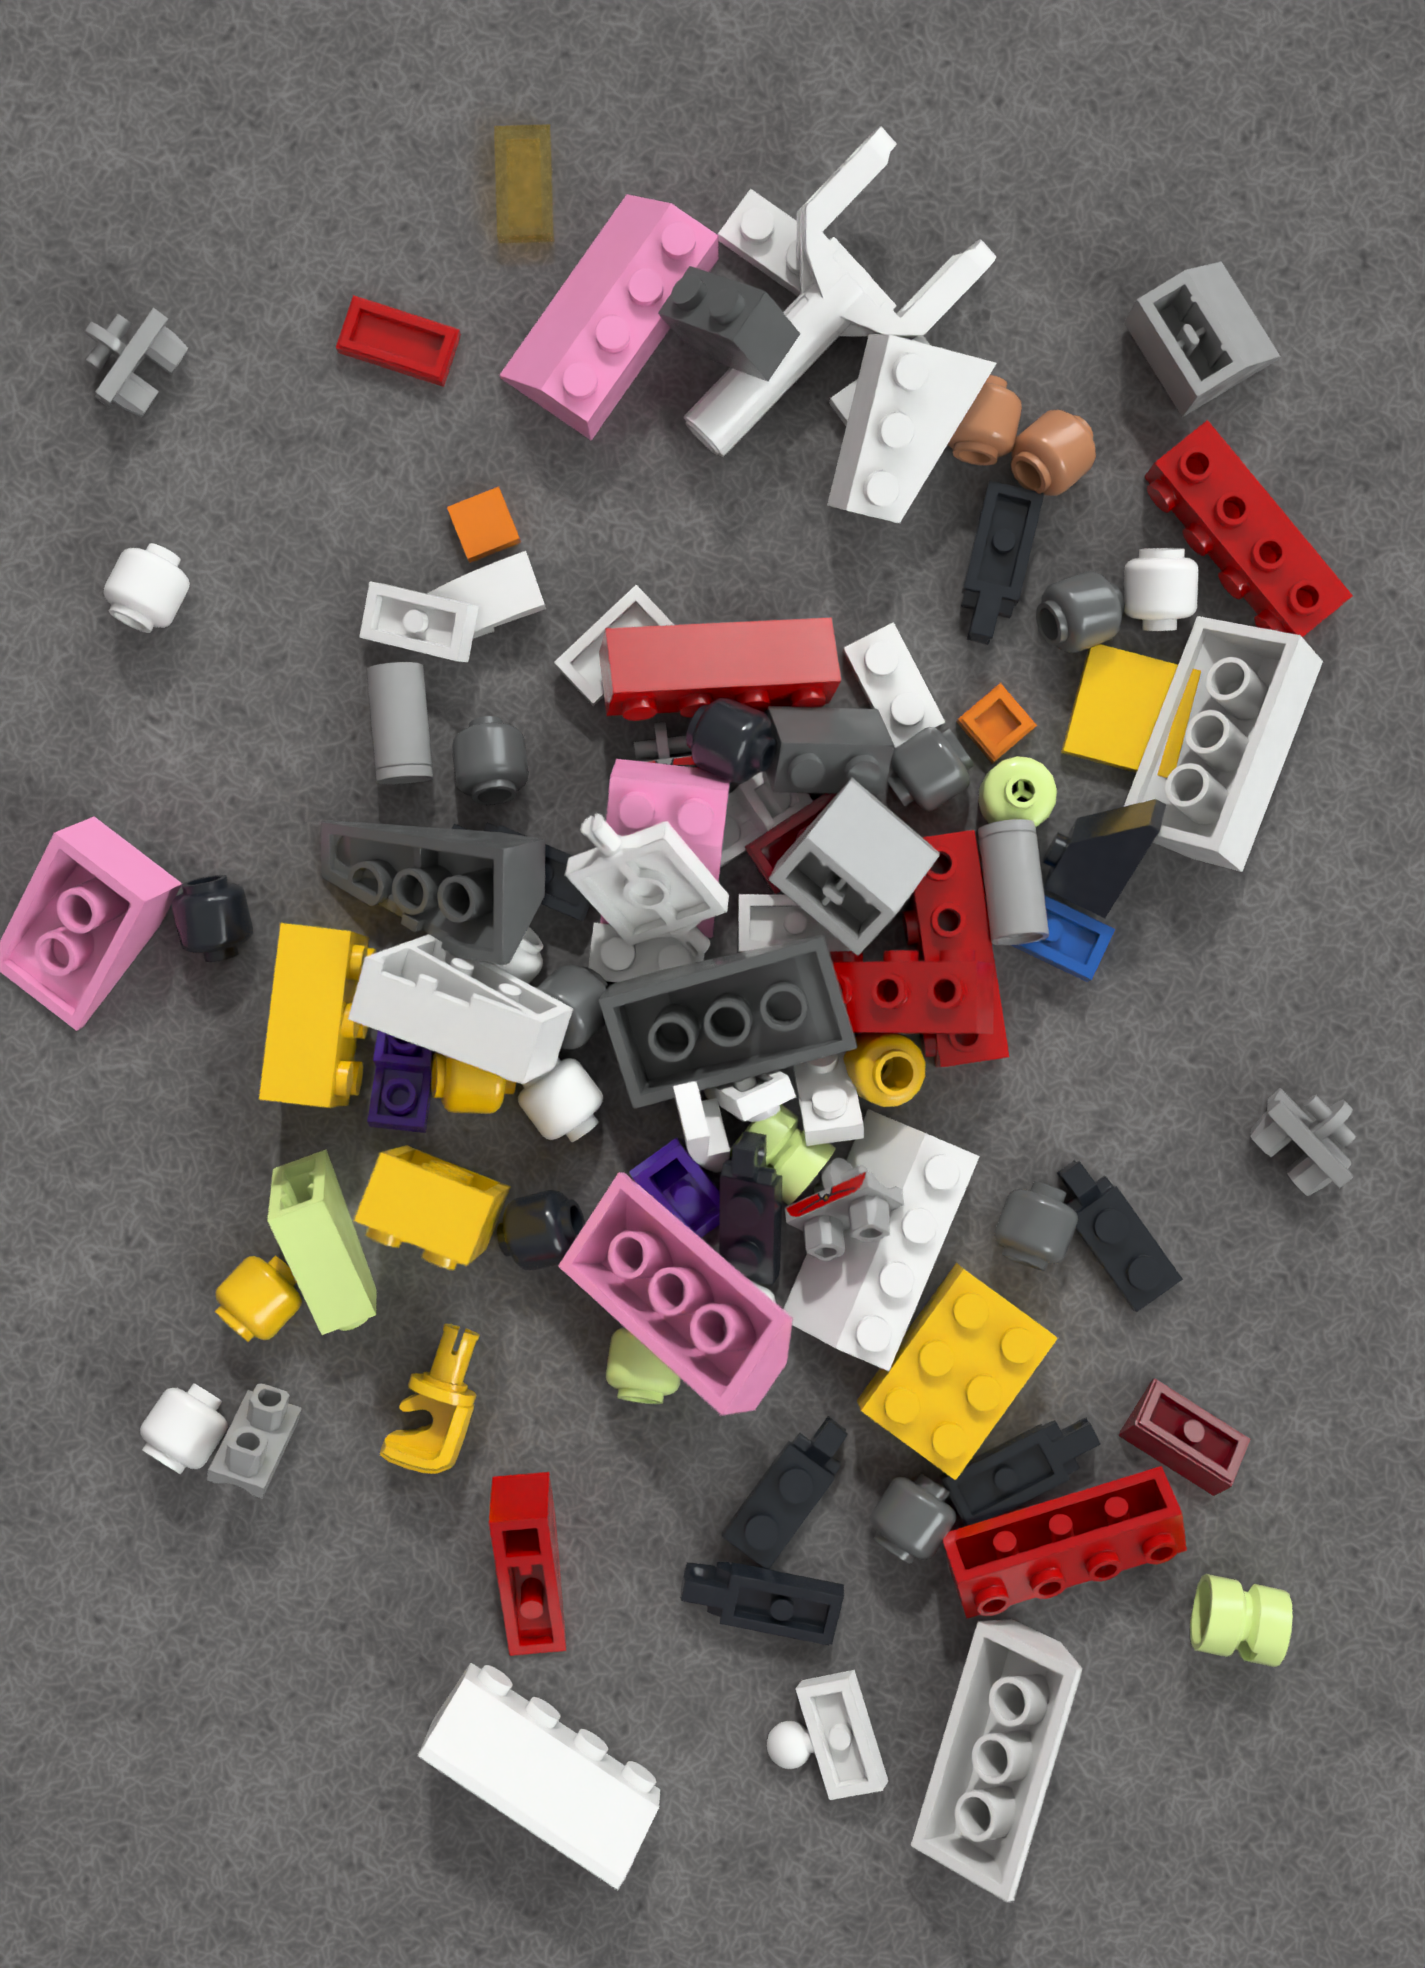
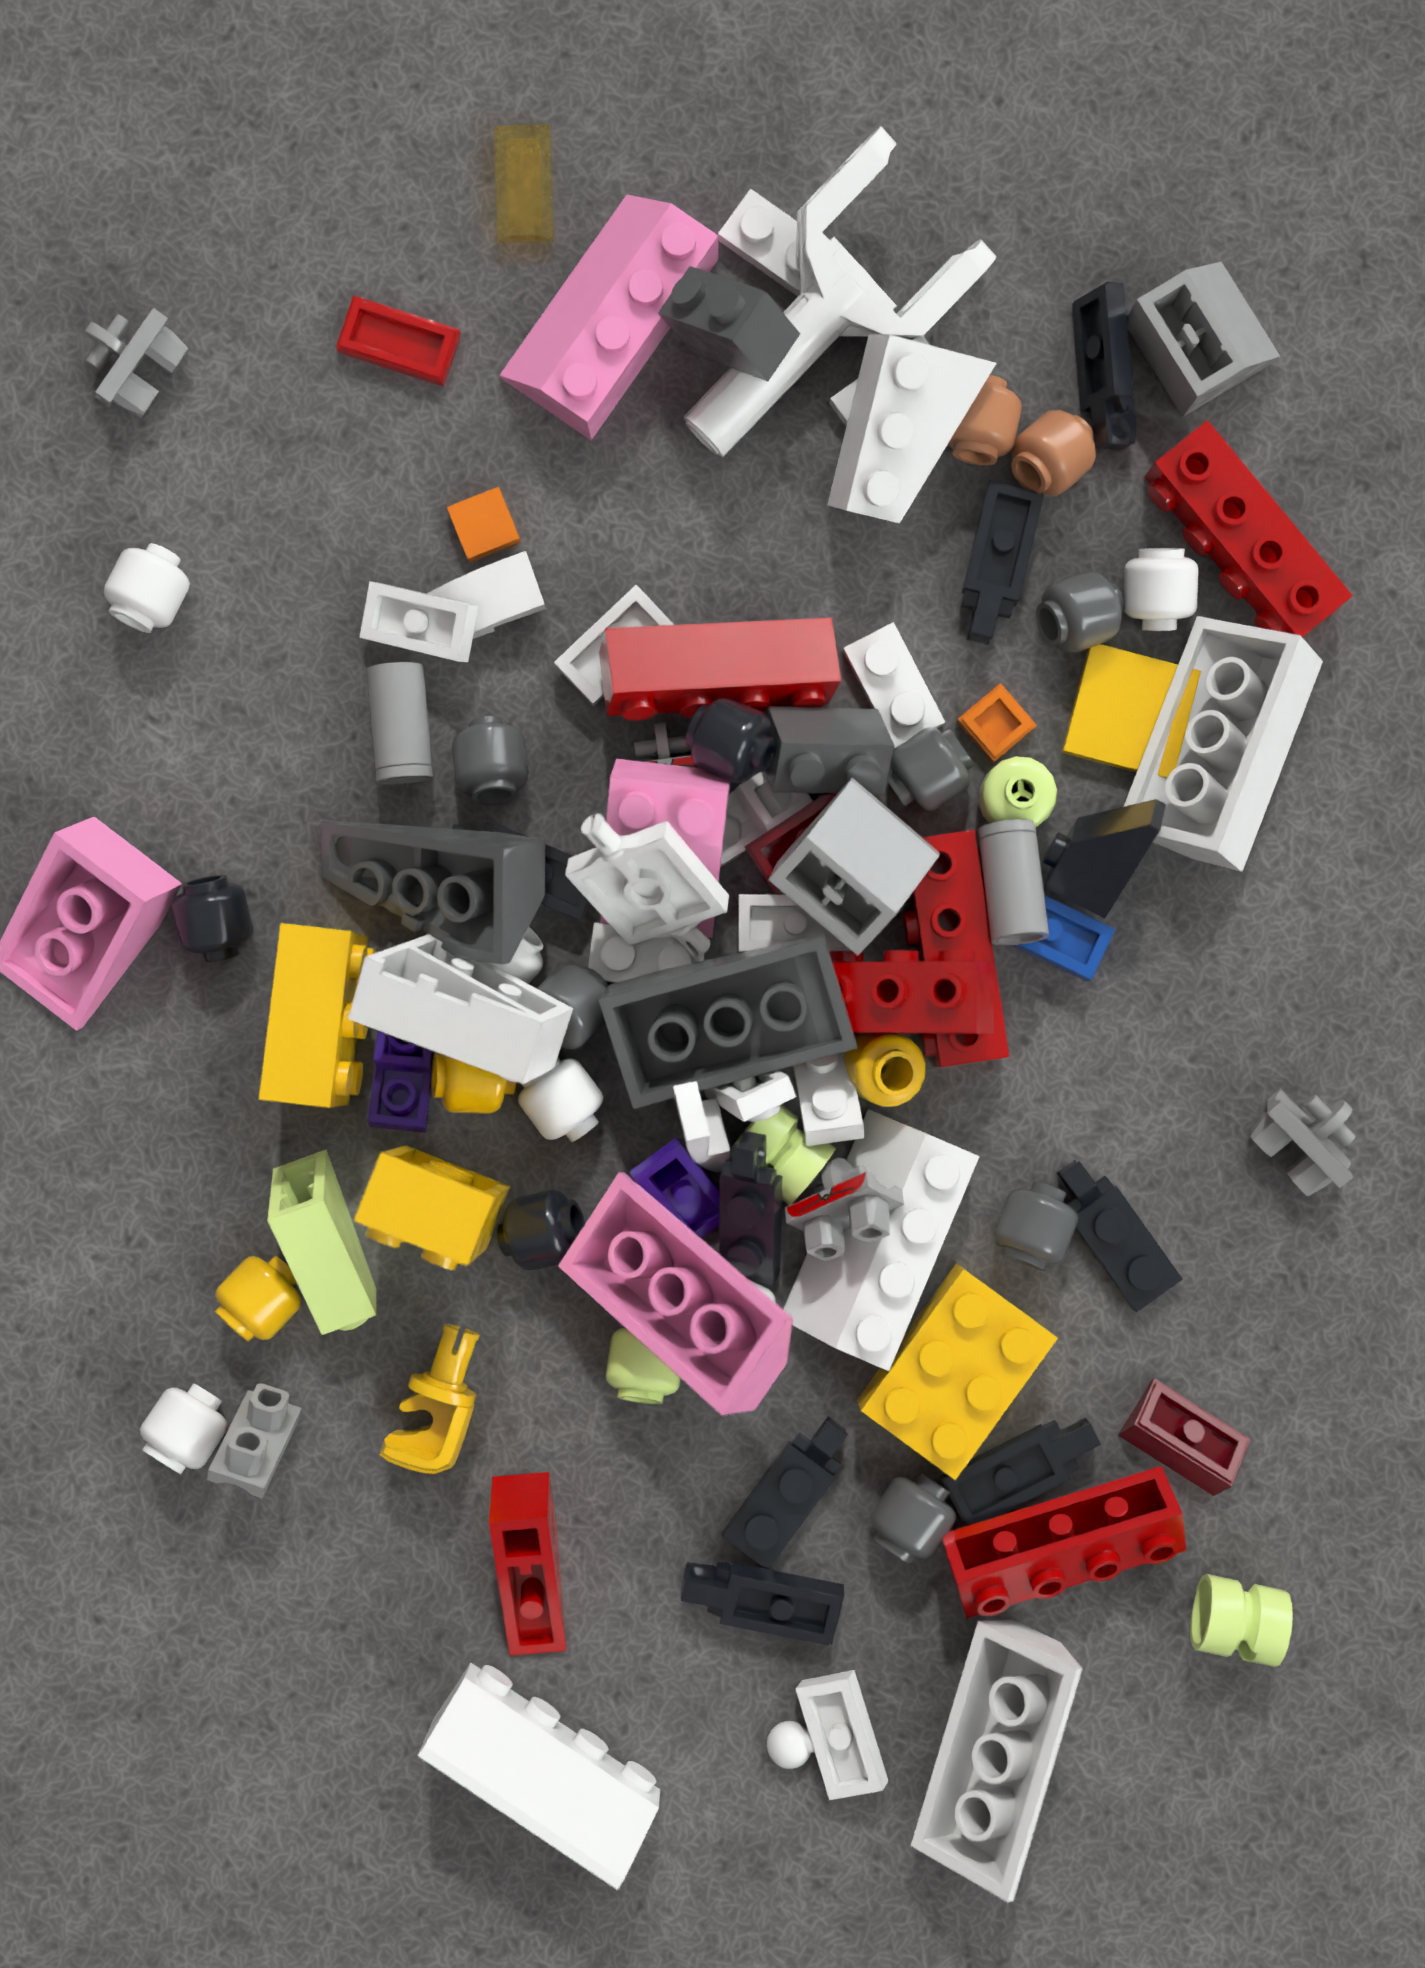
(1105, 365): none -> black hinge

